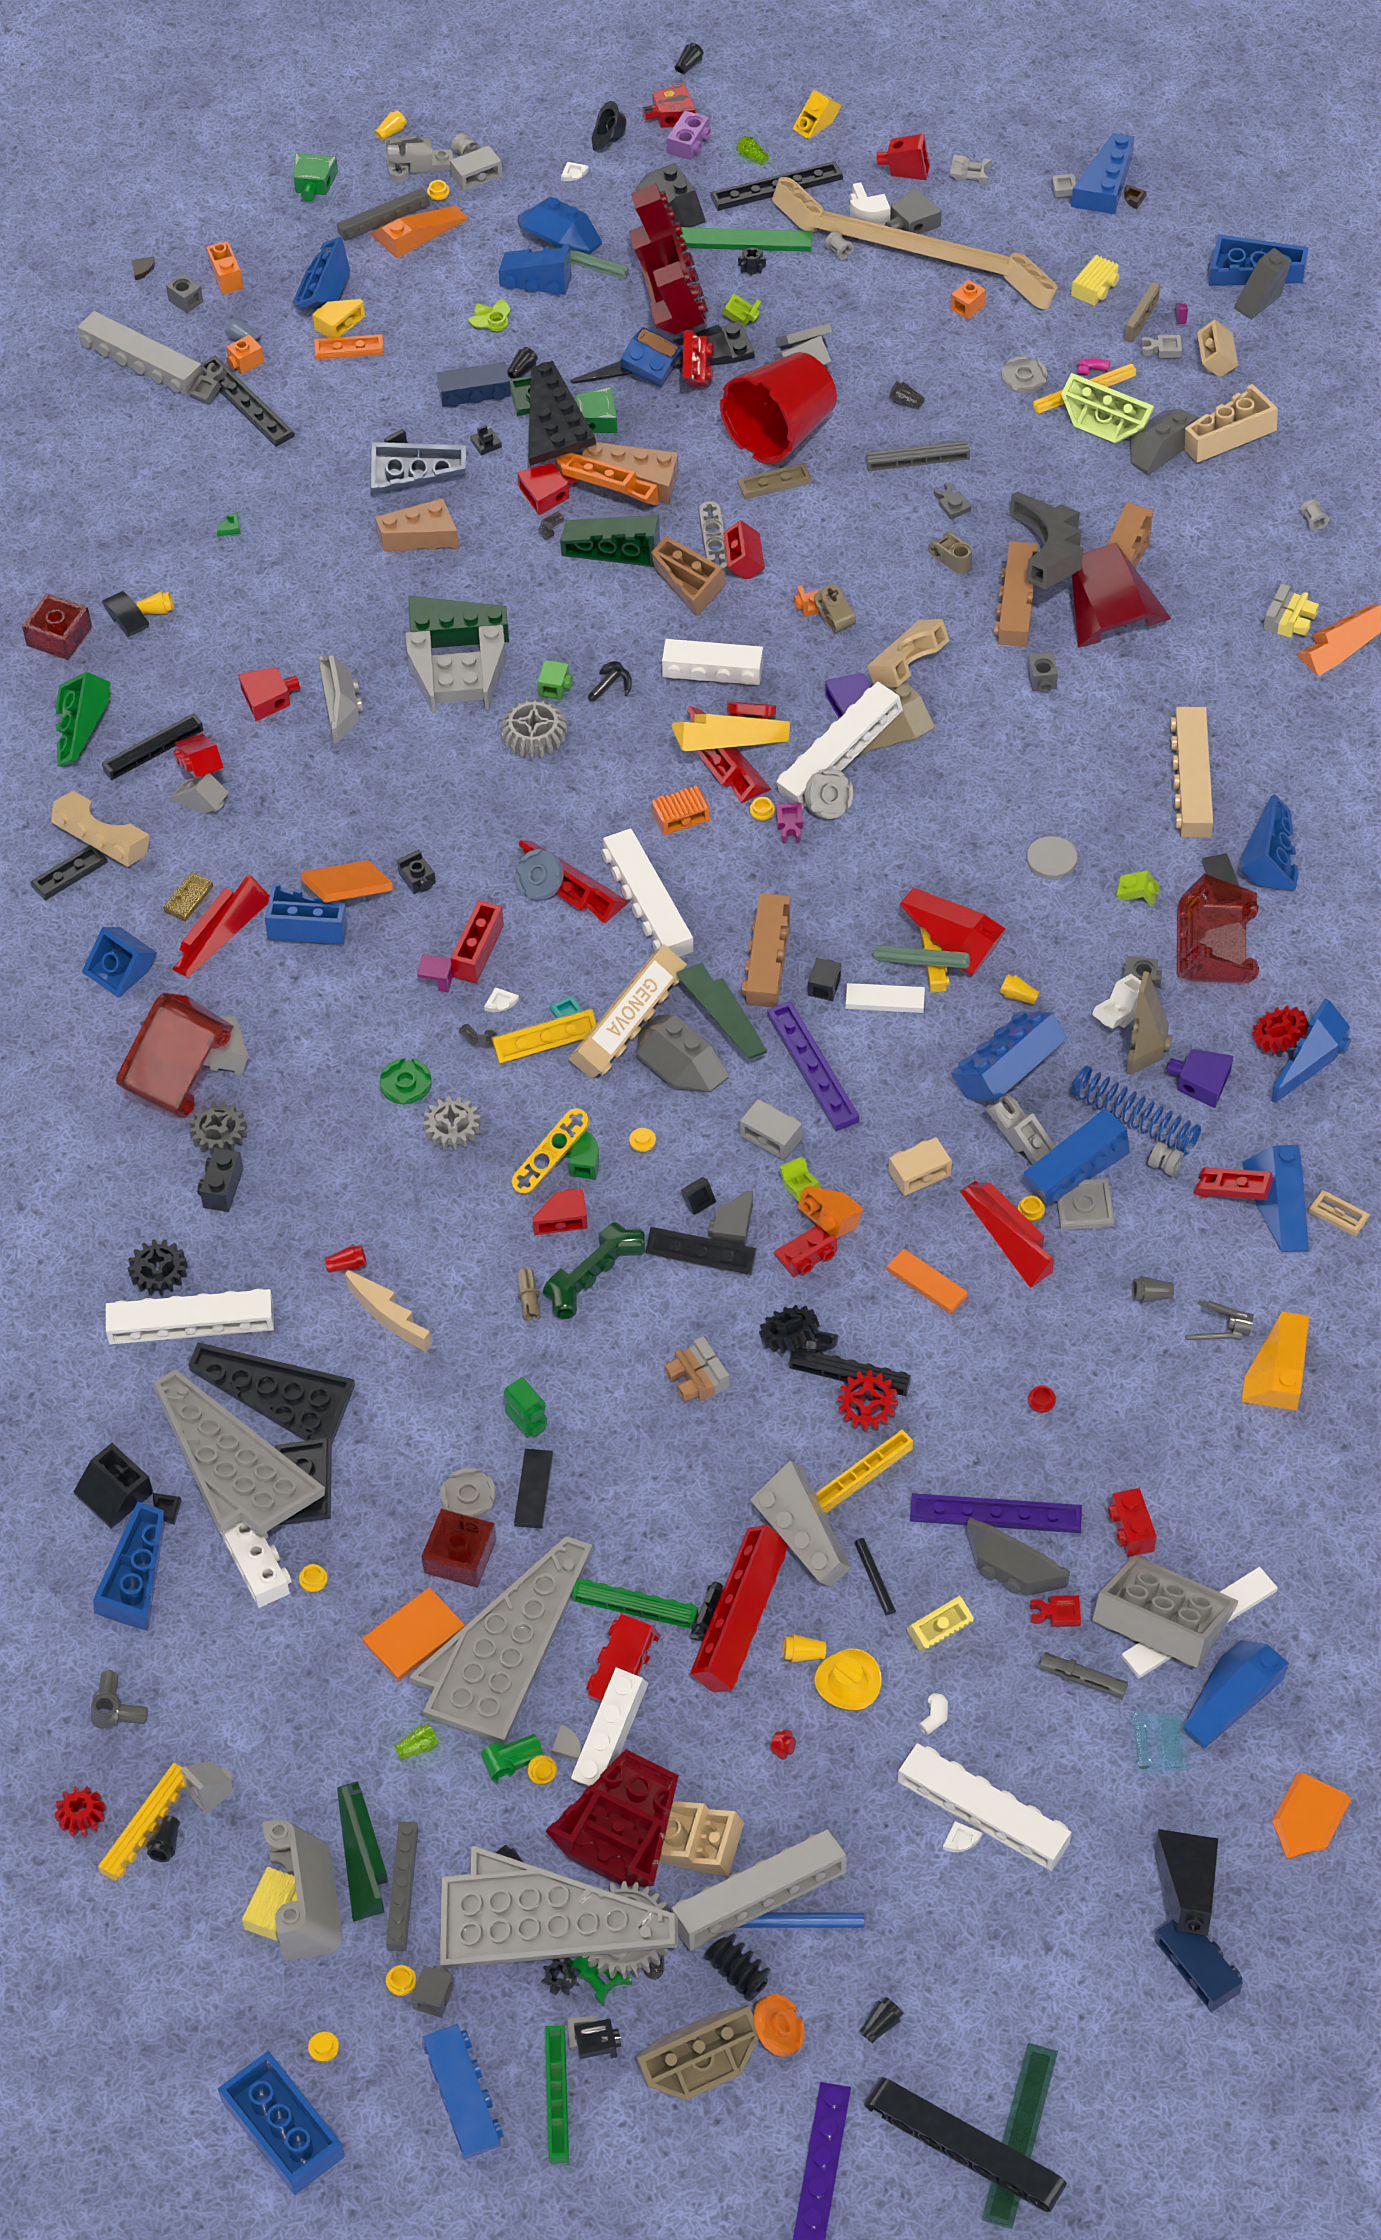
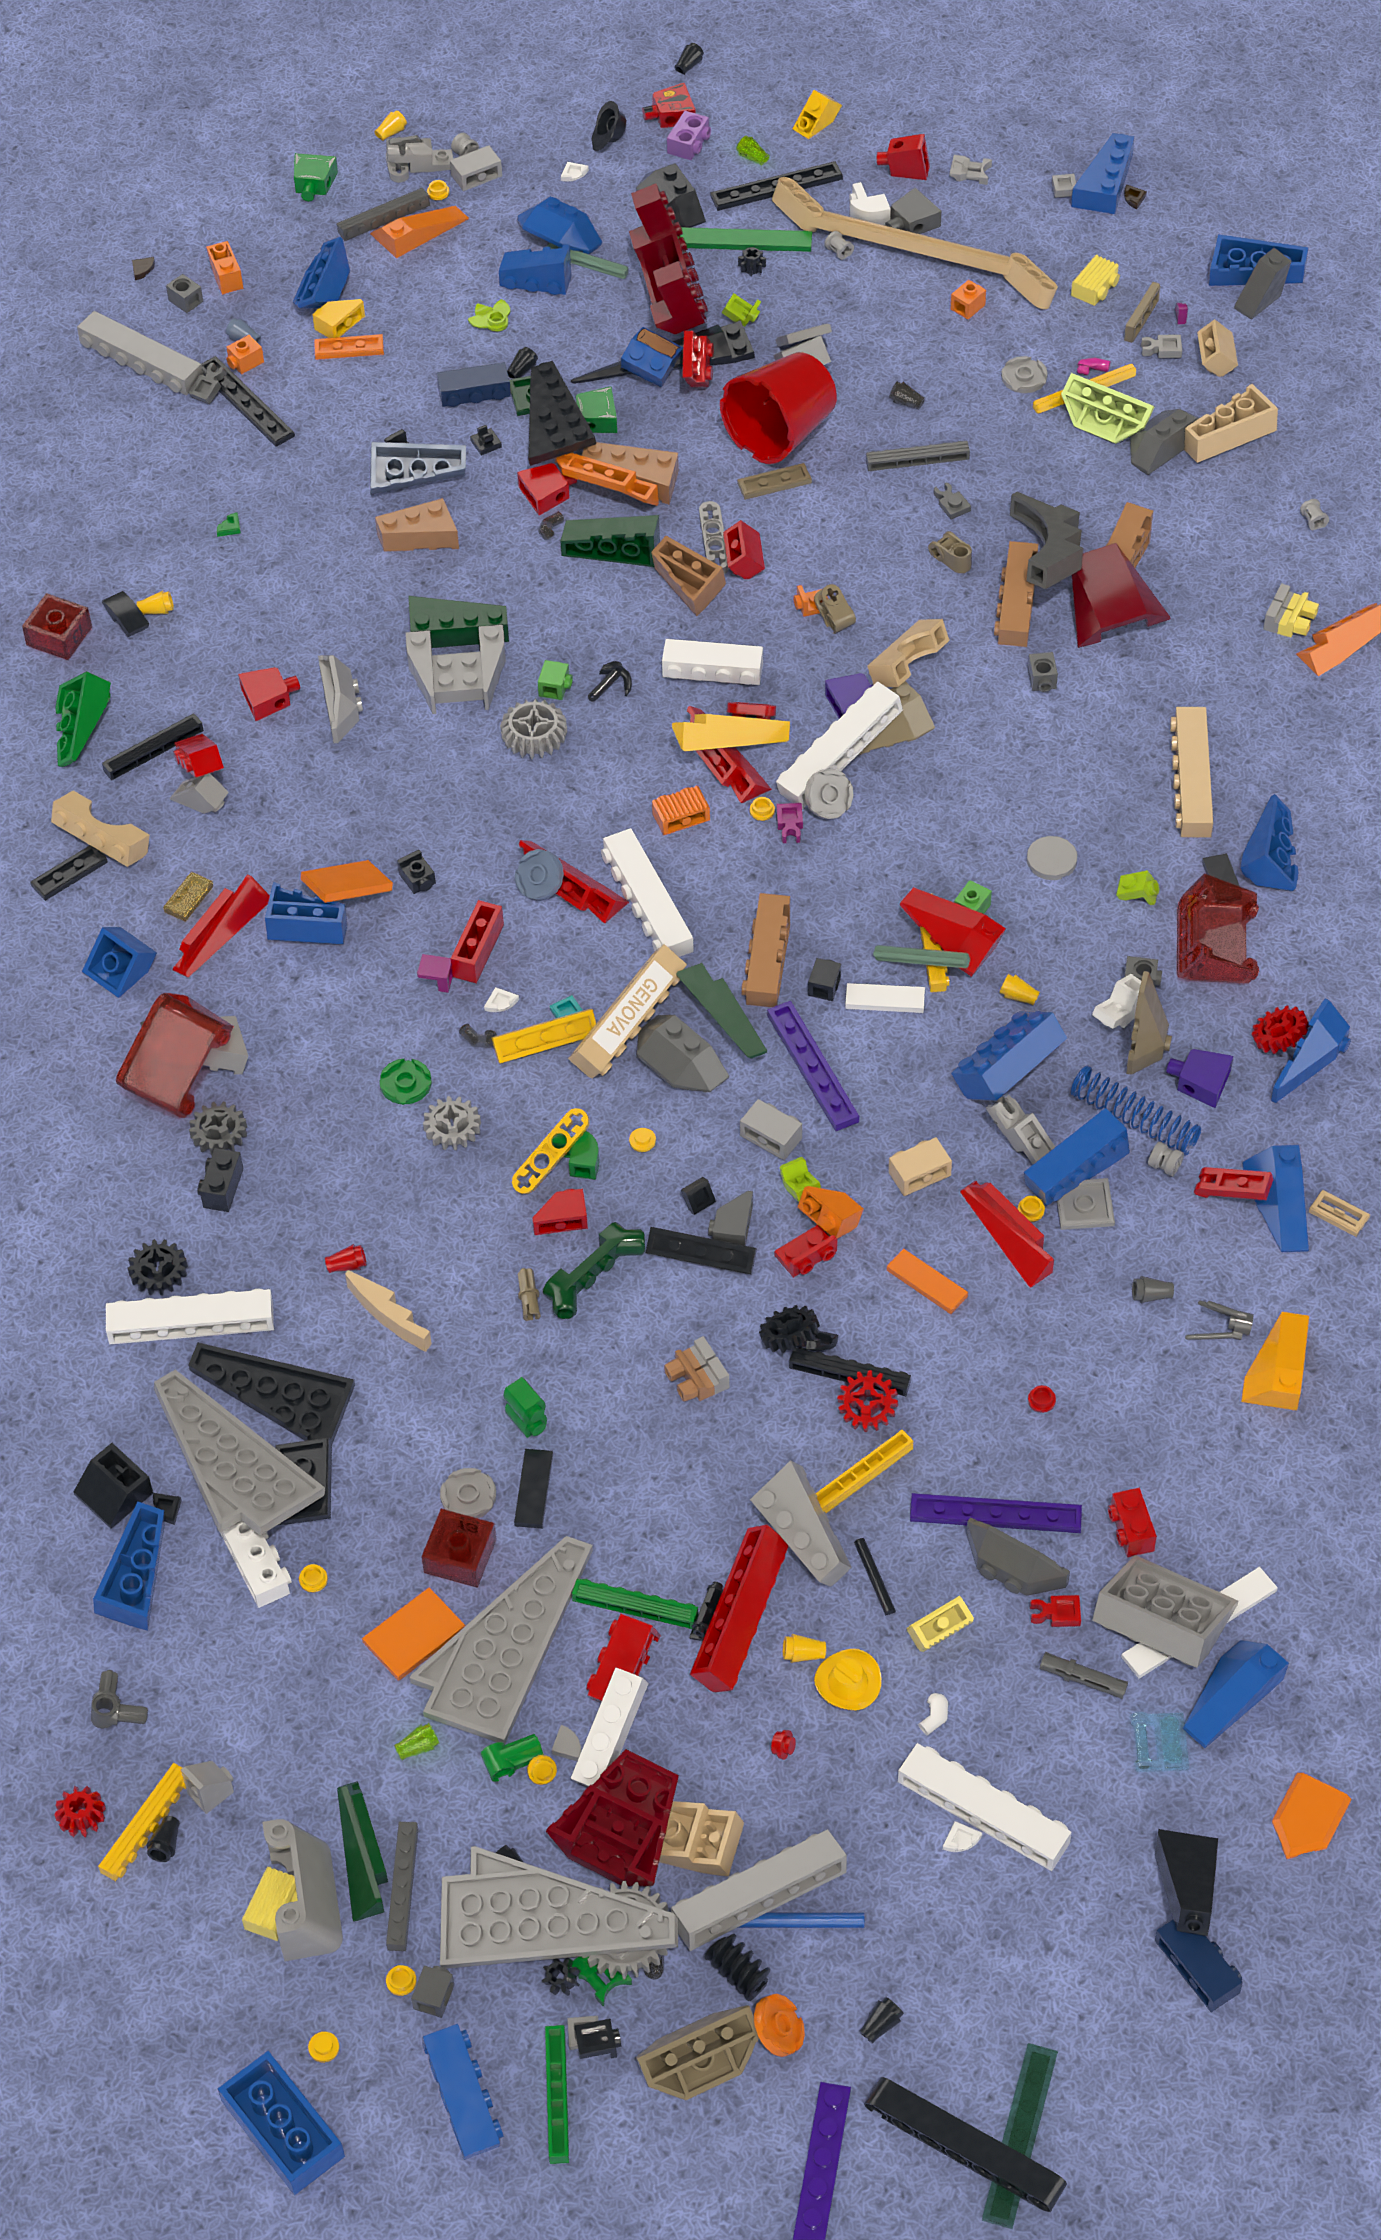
(974, 897): none -> bright green brick

